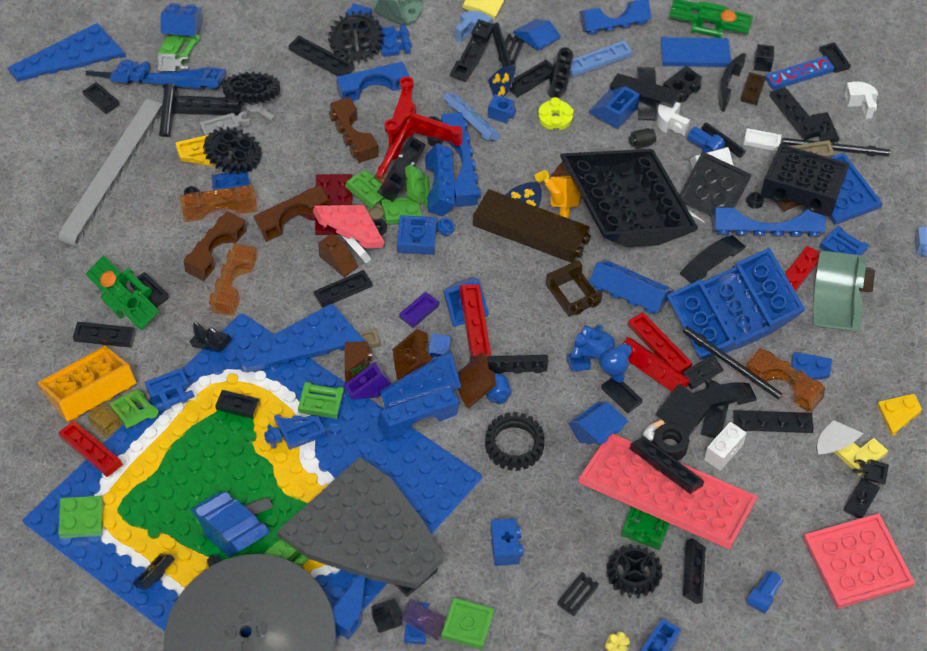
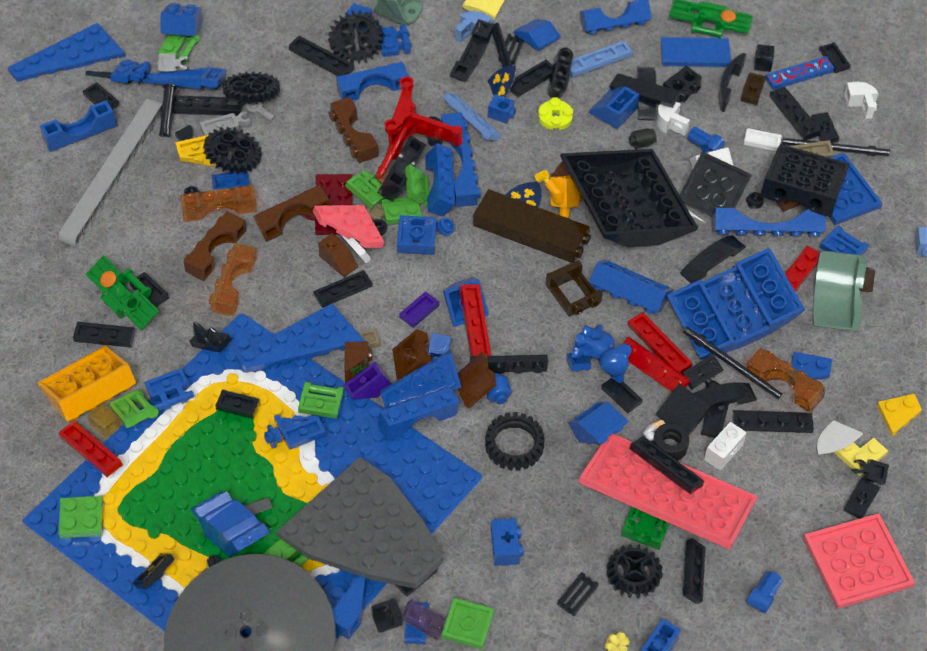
(98, 119): none -> blue arch
(185, 133): none -> black tile
(733, 147): black axle -> none

